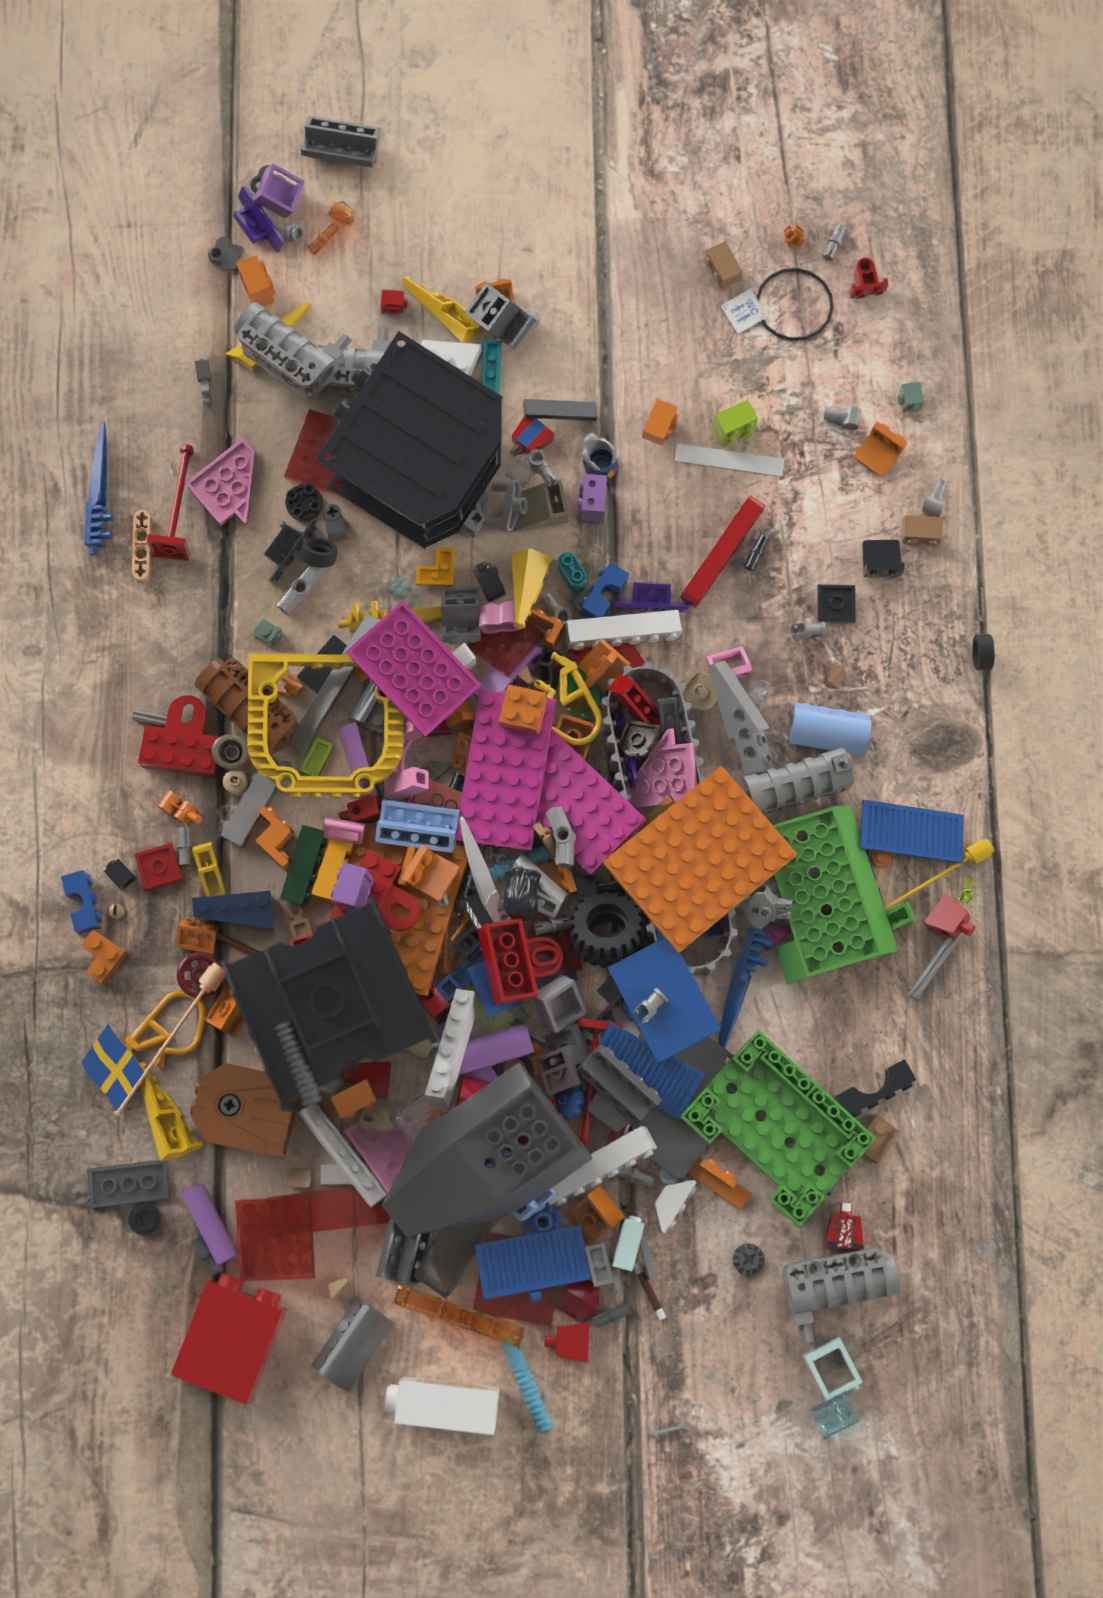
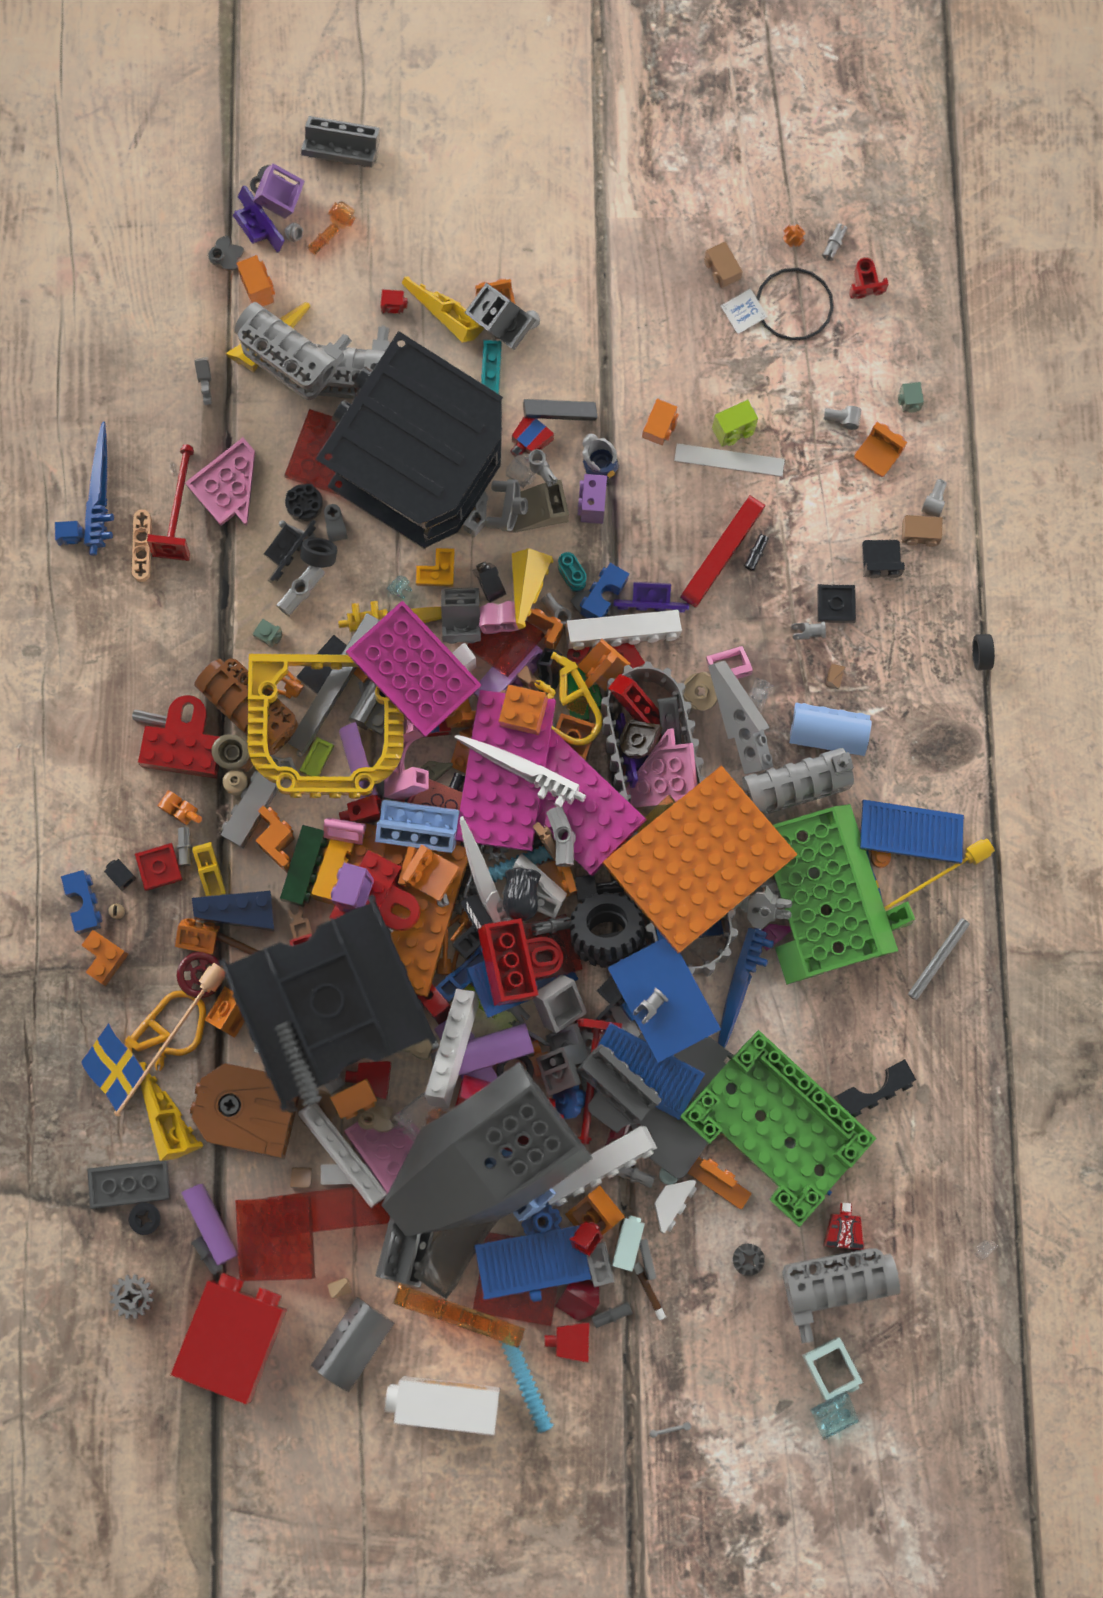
(68, 532): none -> blue window
(133, 1306): none -> light grey gear
(461, 355): white wedge -> none
(531, 772): none -> white piece
(586, 1238): none -> red window
(885, 1137): medium nougat plate -> none
(949, 919): torso -> none
(967, 893): clear neon green hand -> none

